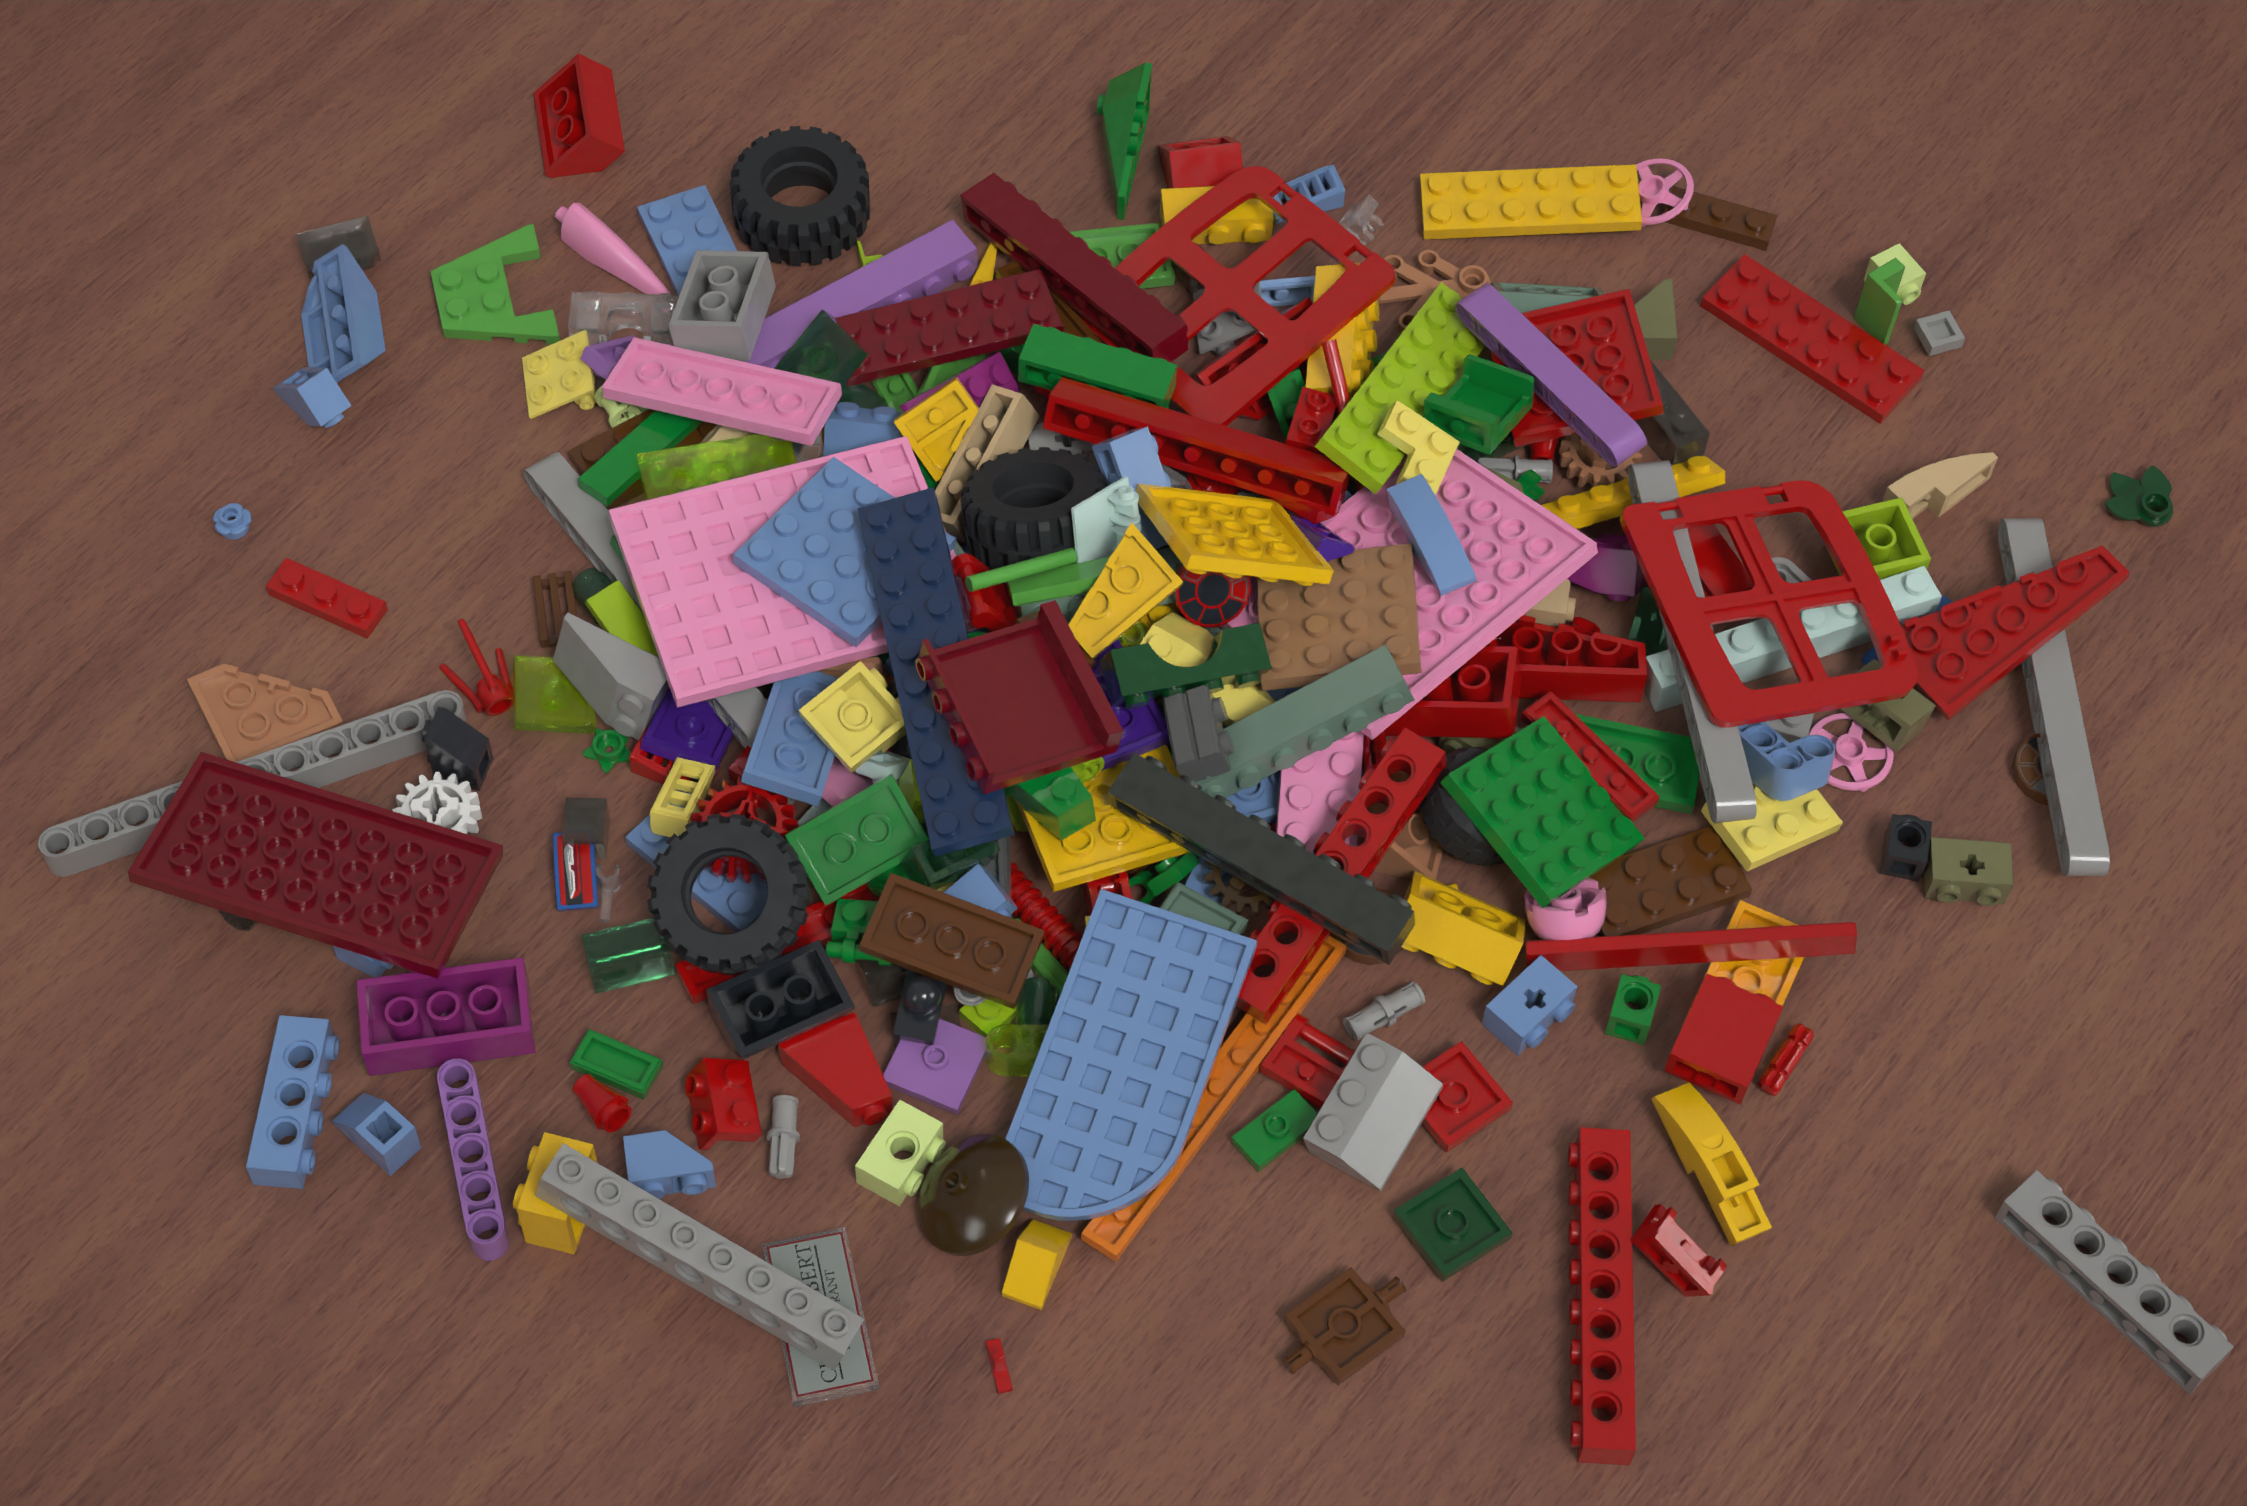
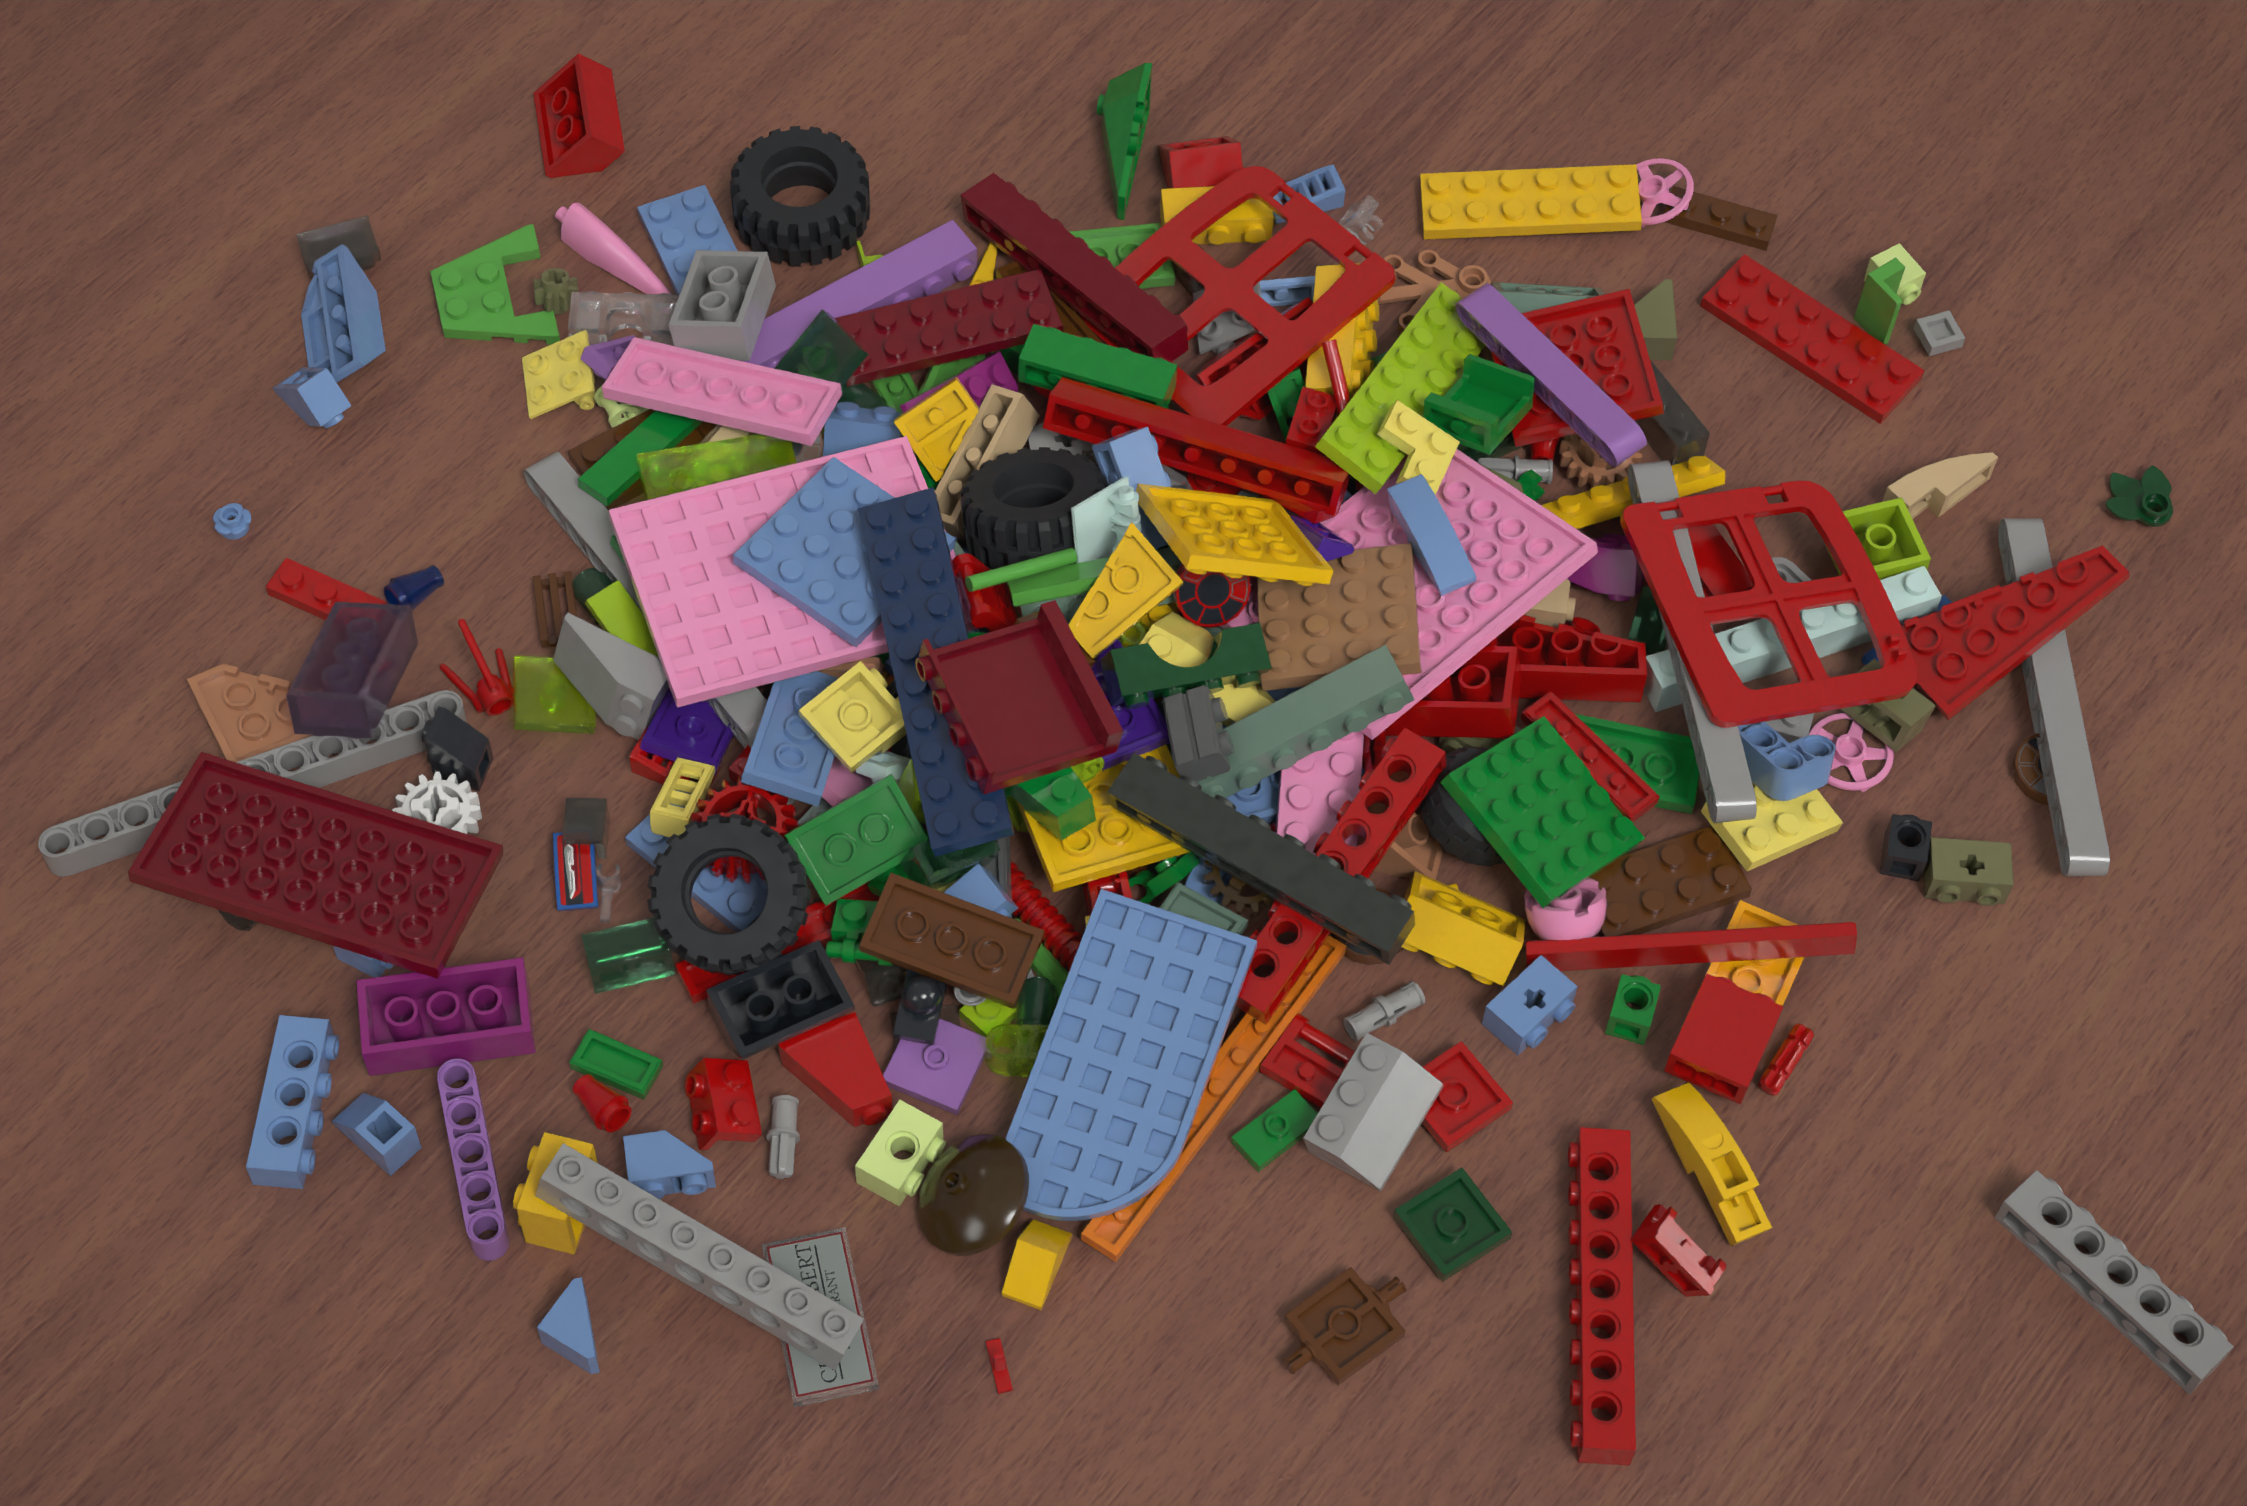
(352, 670): none -> clear purple brick
(413, 587): none -> clear blue cone
(555, 290): none -> olive gear
(569, 1328): none -> medium blue slope
(603, 740): green plate -> none

